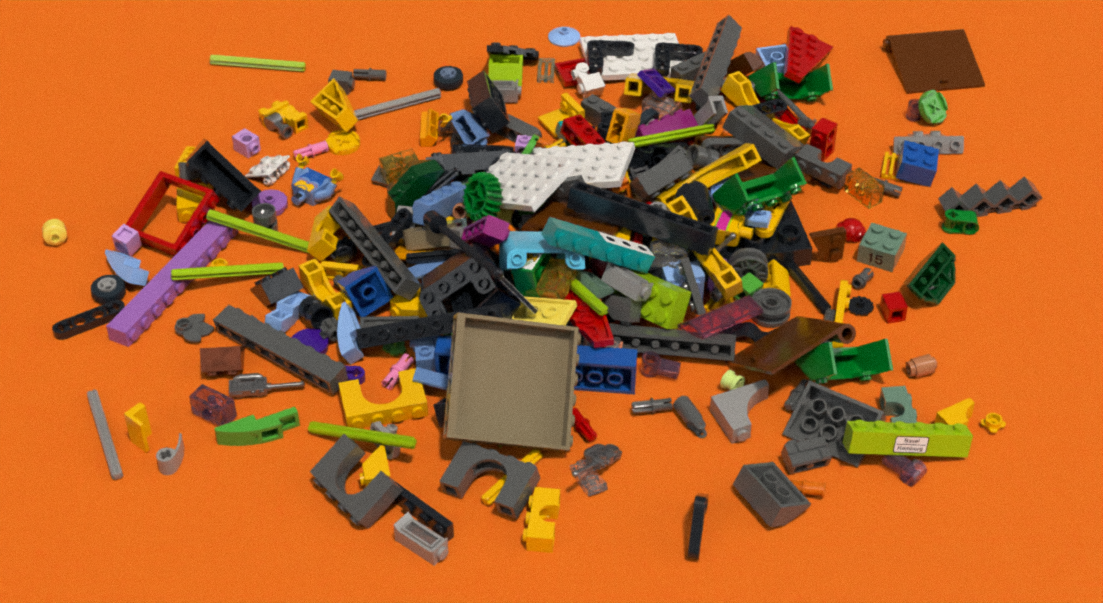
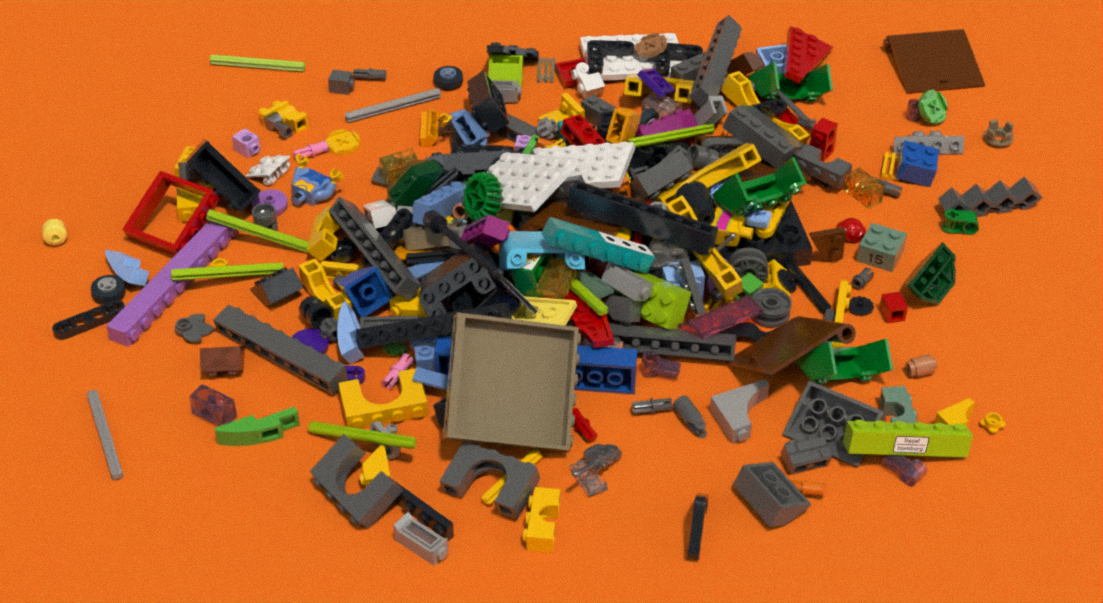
(126, 240): lavender brick -> none
(138, 426): yellow panel -> none
(170, 459): panel -> none
(255, 385): flat silver piece -> none
(286, 312): light blue slope -> none
(335, 106): yellow wedge -> none
(379, 213): none -> white brick
(547, 128): none -> light grey gear
(564, 36): light blue dish -> none
(651, 45): none -> medium nougat tile
(731, 380): yellowish green wheel -> none
(787, 280): none -> black piece
(795, 395): dark grey axle -> none
(993, 131): none -> dark tan piece

